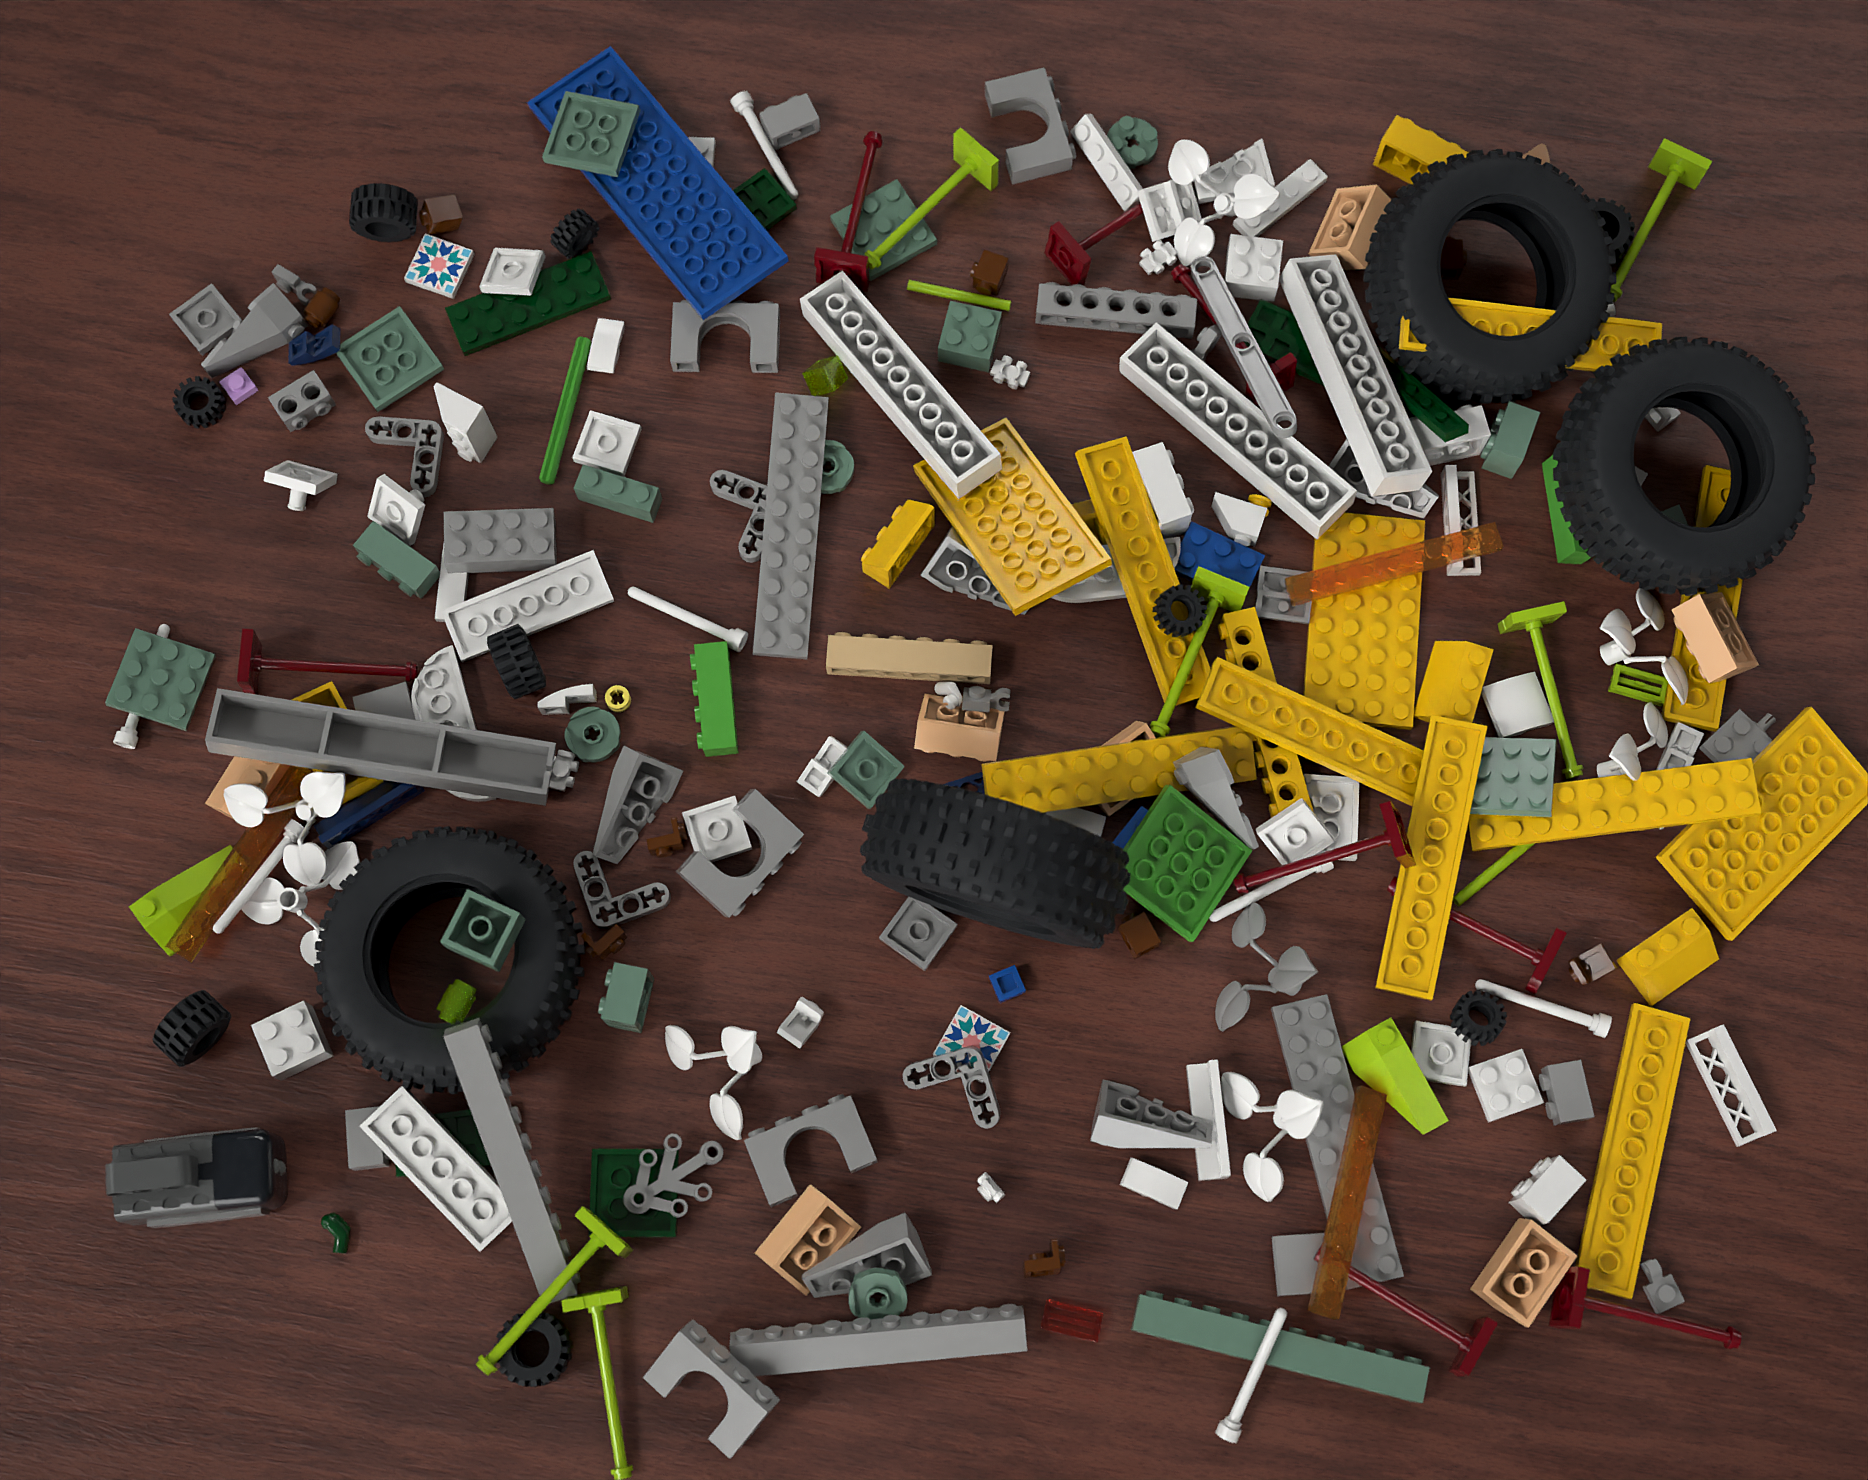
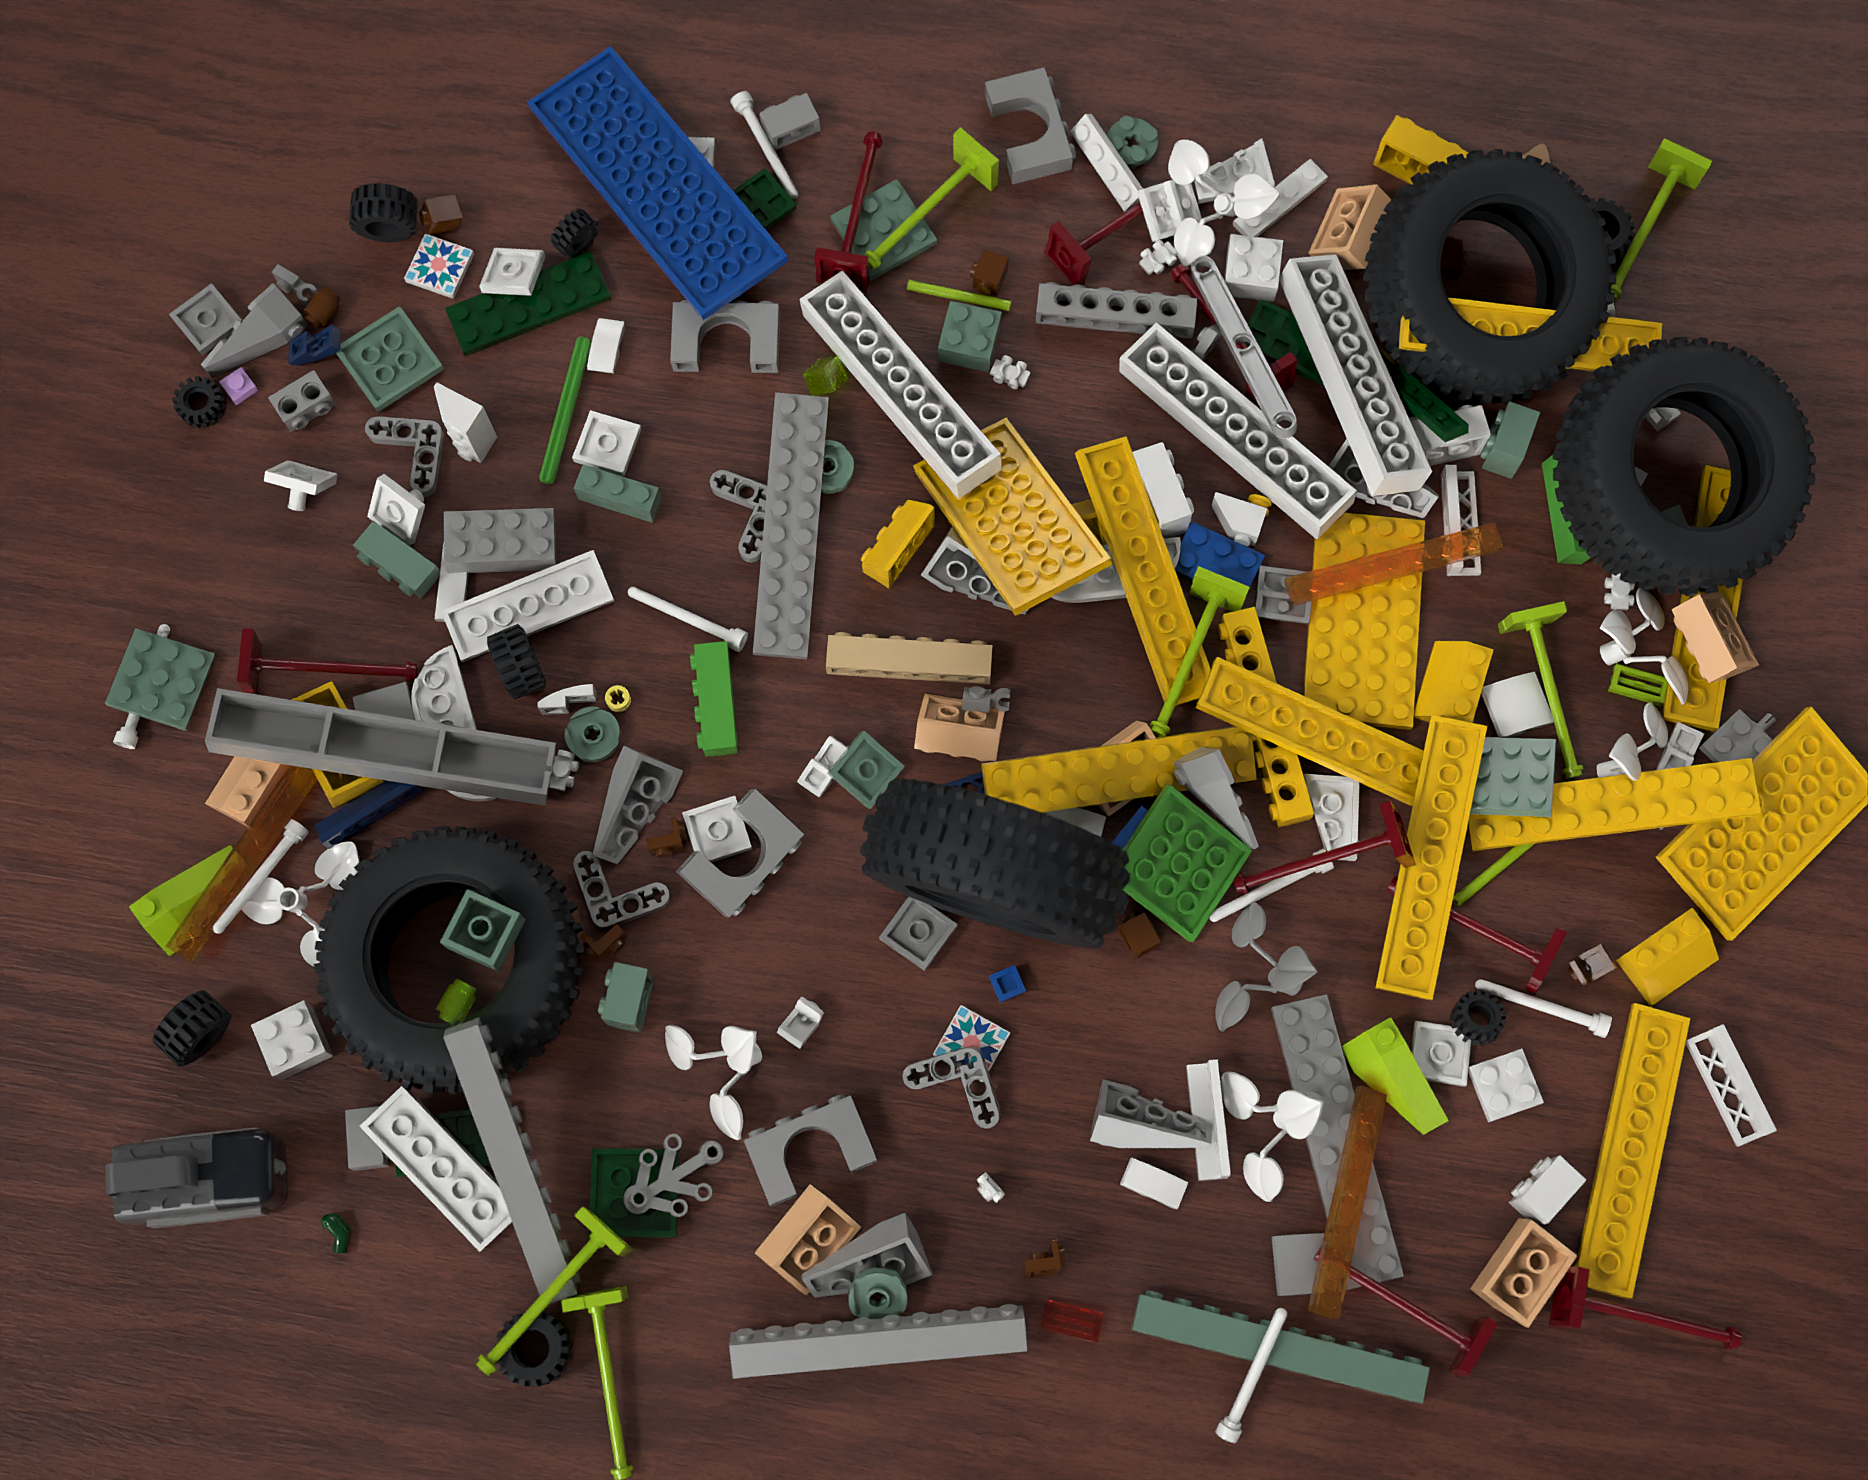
(321, 796): white plant -> none
(591, 133): sand green plate -> none
(747, 1397): light grey arch -> none
(953, 694): white arm -> none
(1192, 603): black tyre -> none
(1294, 833): white plate -> none
(1566, 1092): light grey brick -> none
(1619, 596): none -> white piece
(1662, 1289): light grey plate -> none

